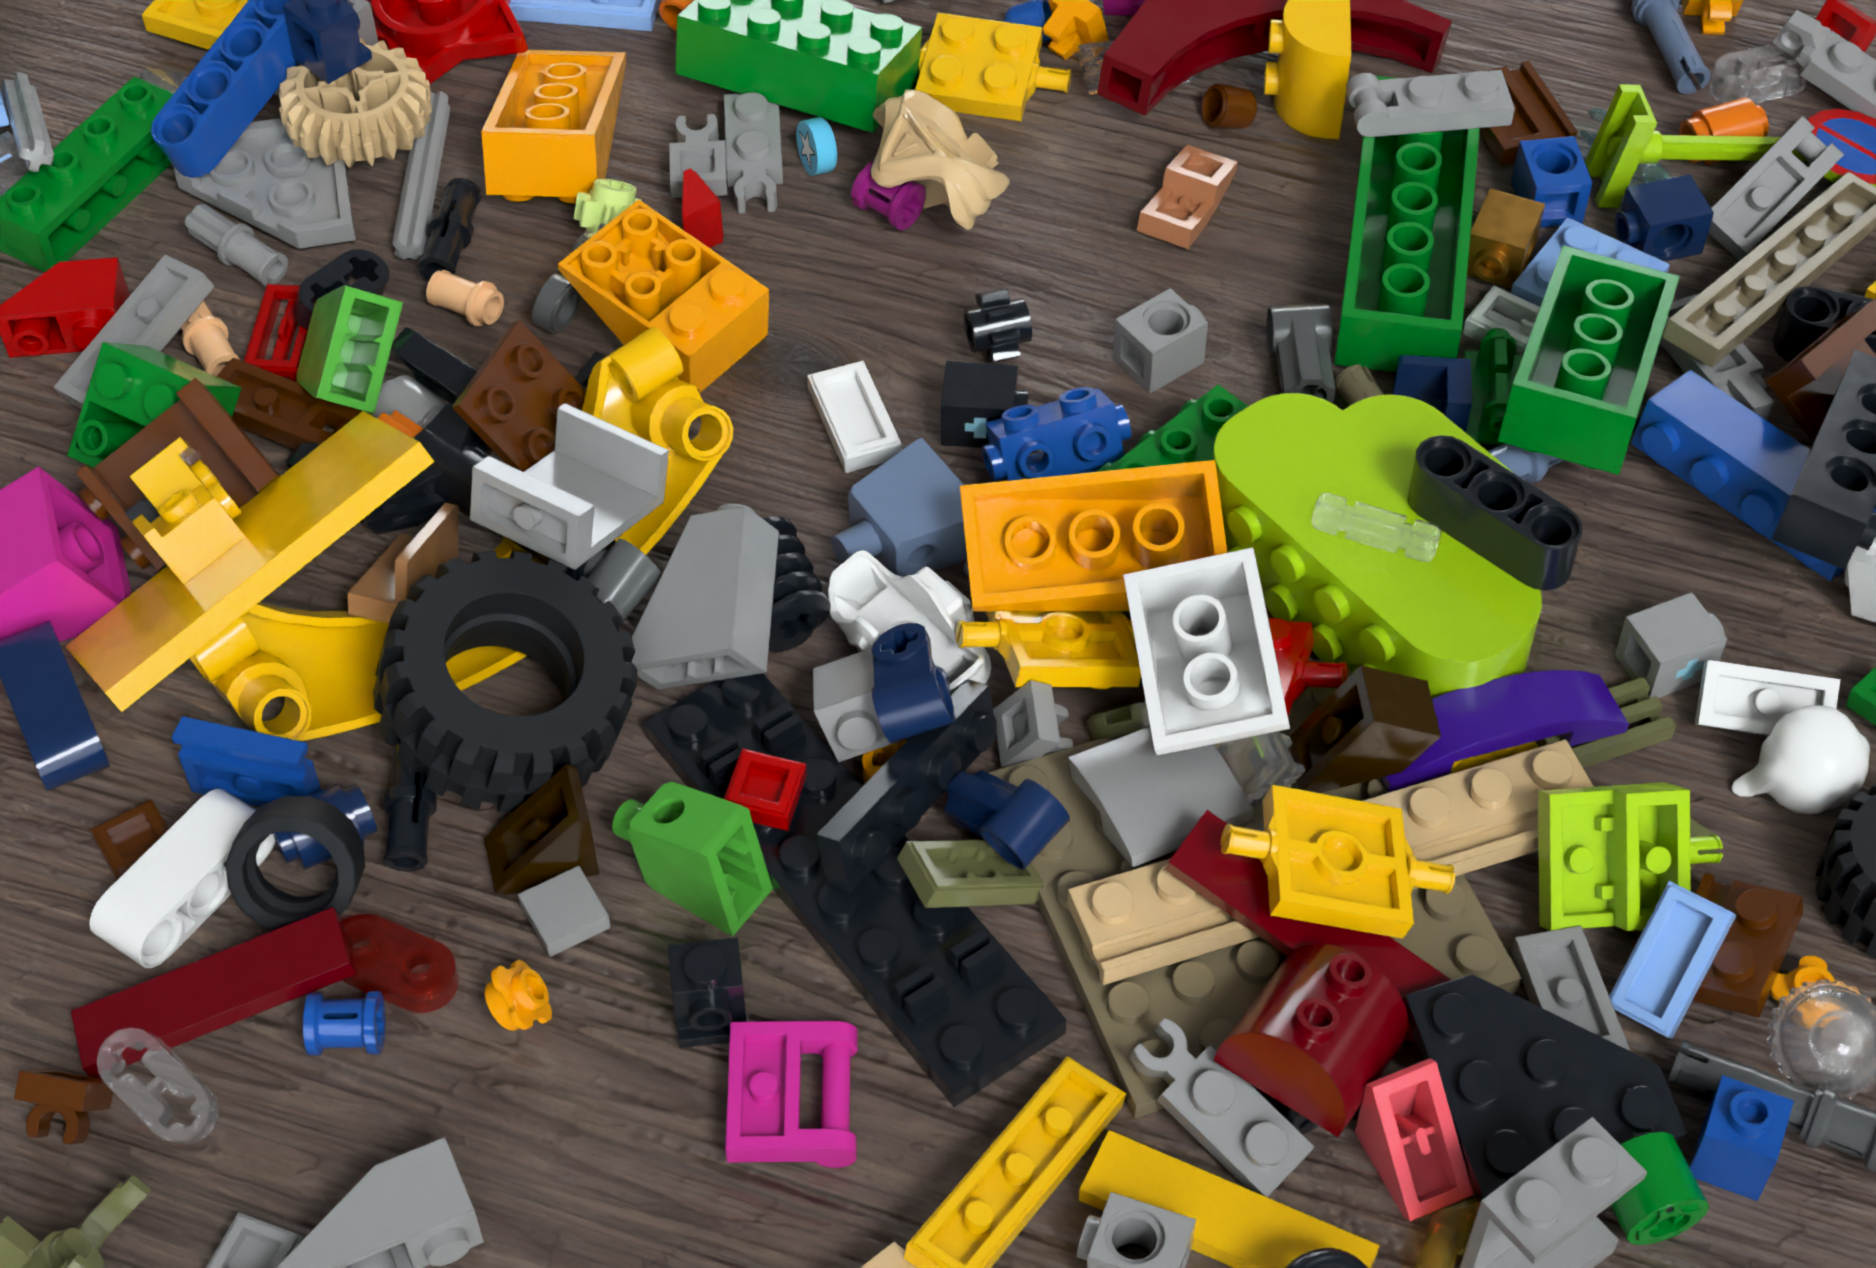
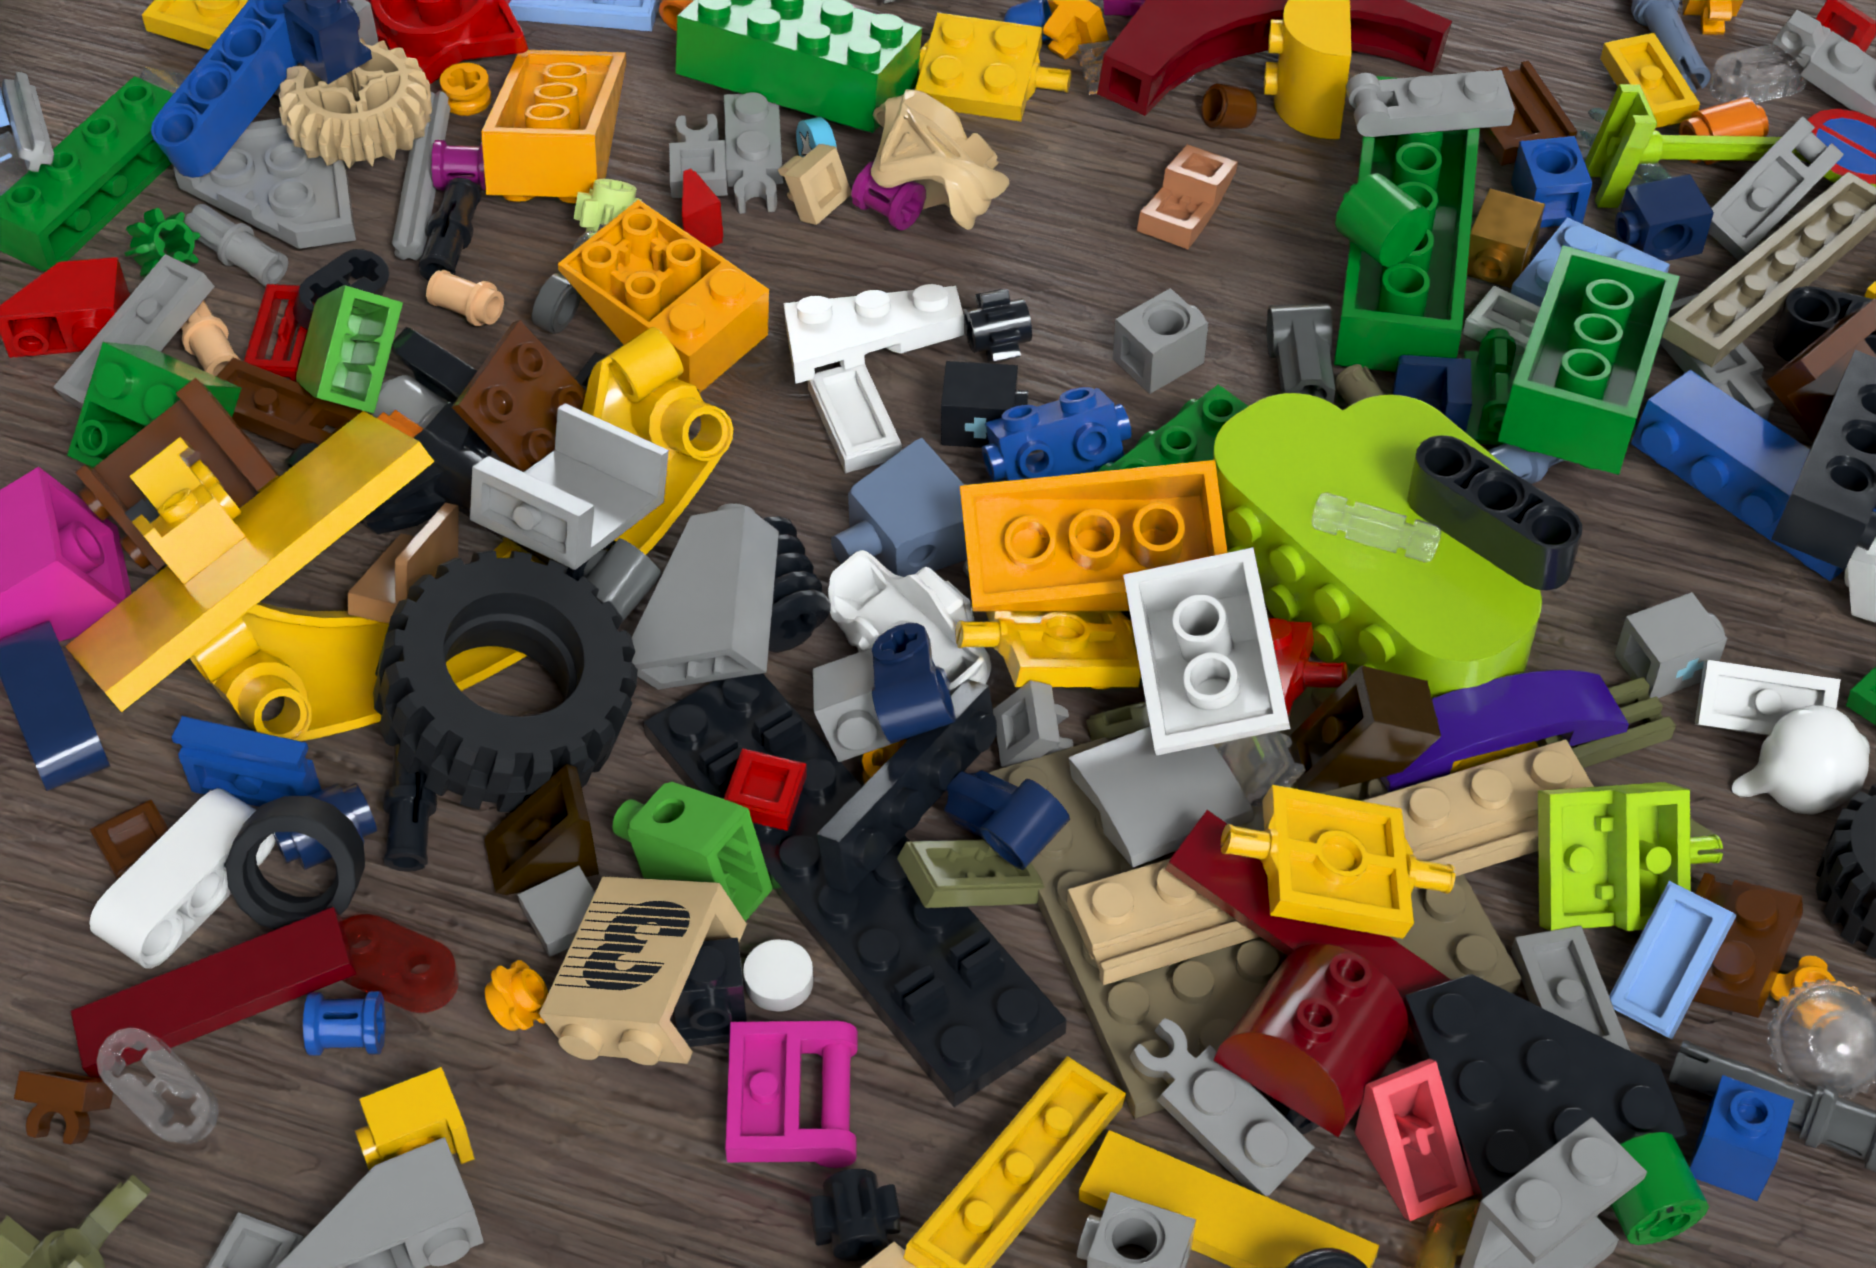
(148, 247): none -> green gear
(411, 1117): none -> yellow brick
(457, 162): none -> magenta bush
(474, 80): none -> light orange bush
(632, 966): none -> tan panel
(778, 975): none -> white tile
(816, 183): none -> tan tile
(852, 326): none -> white wing
(855, 1214): none -> black gear
(1382, 219): none -> green piece
(1646, 63): none -> yellow plate

